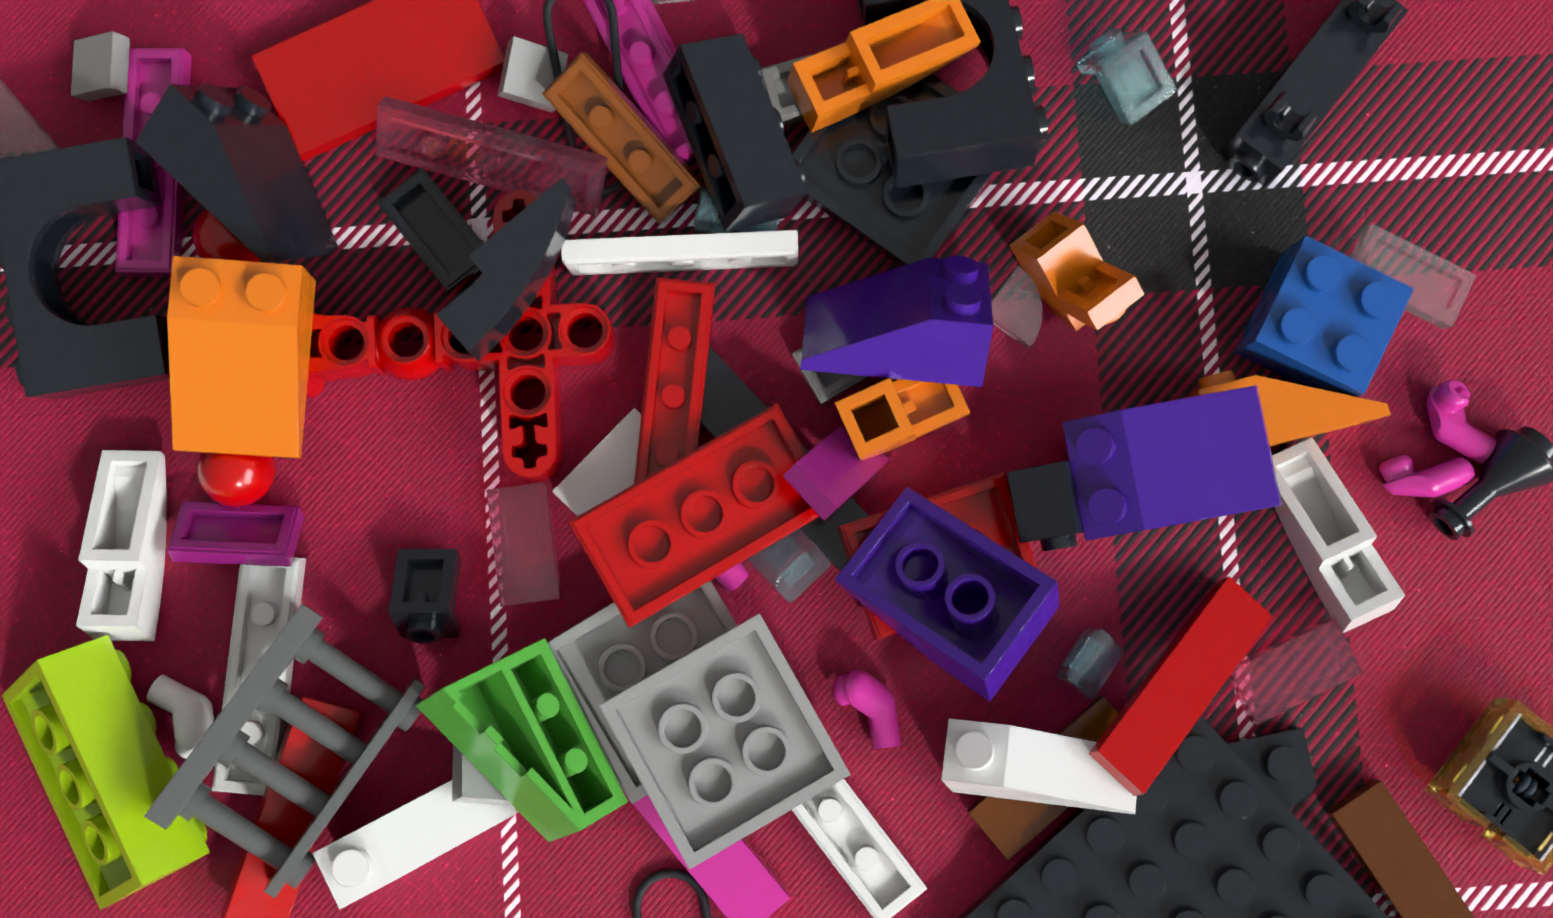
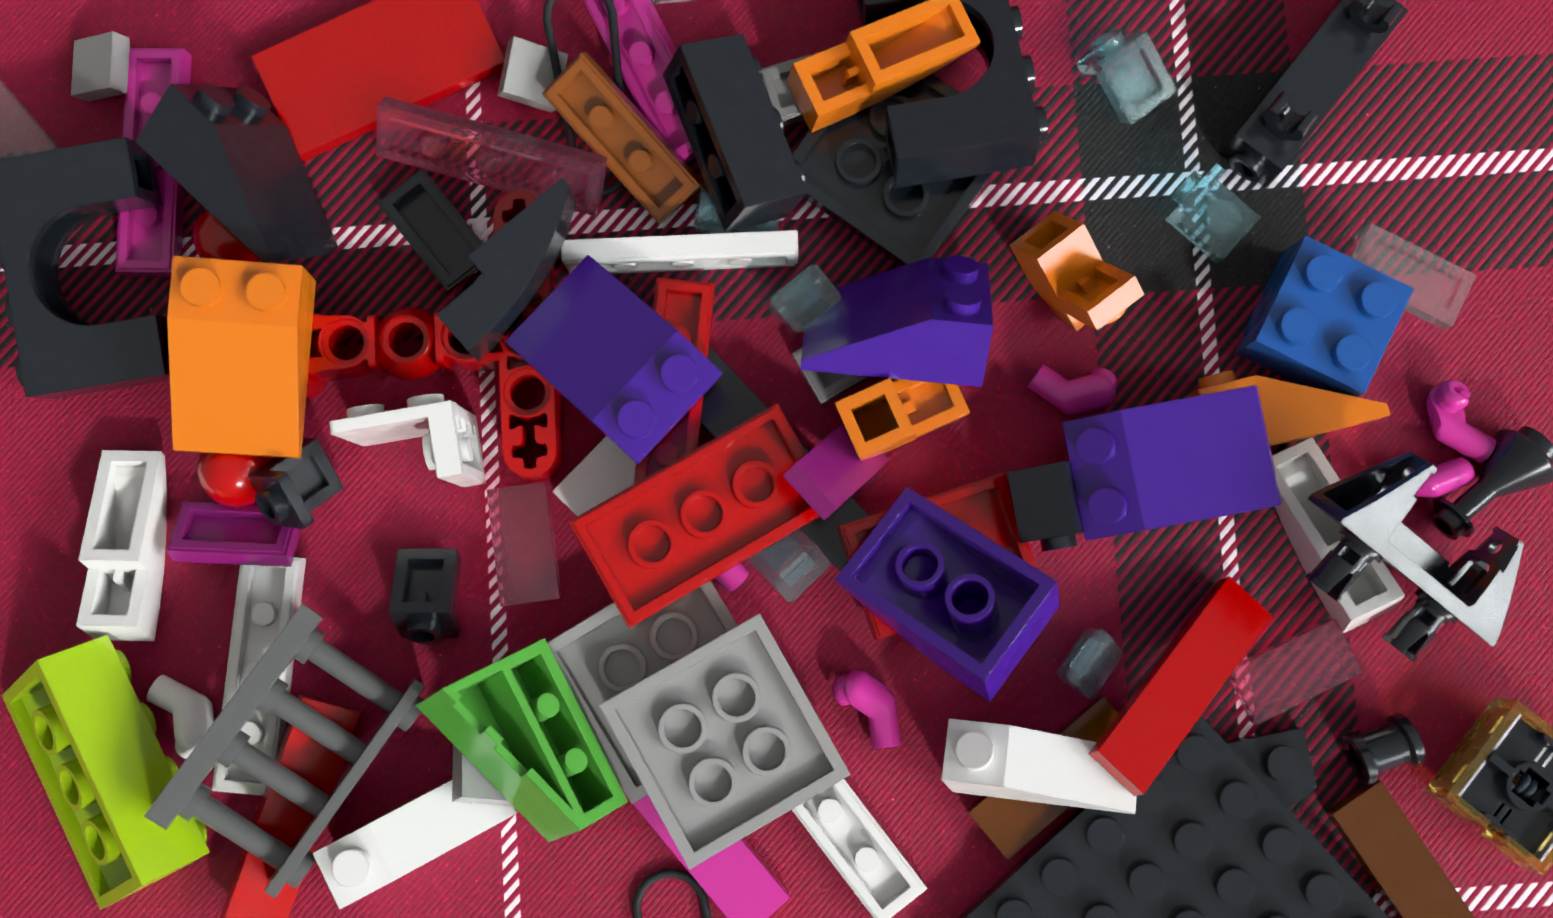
(295, 486): none -> black bracket
(446, 430): none -> white bracket
(614, 358): none -> dark purple slope
(804, 299): none -> clear light blue slope
(1018, 308): clear tile -> none
(1075, 395): none -> dark pink arm
(1210, 214): none -> clear light blue bracket
(1371, 514): none -> black hose
(1383, 748): none -> black bush

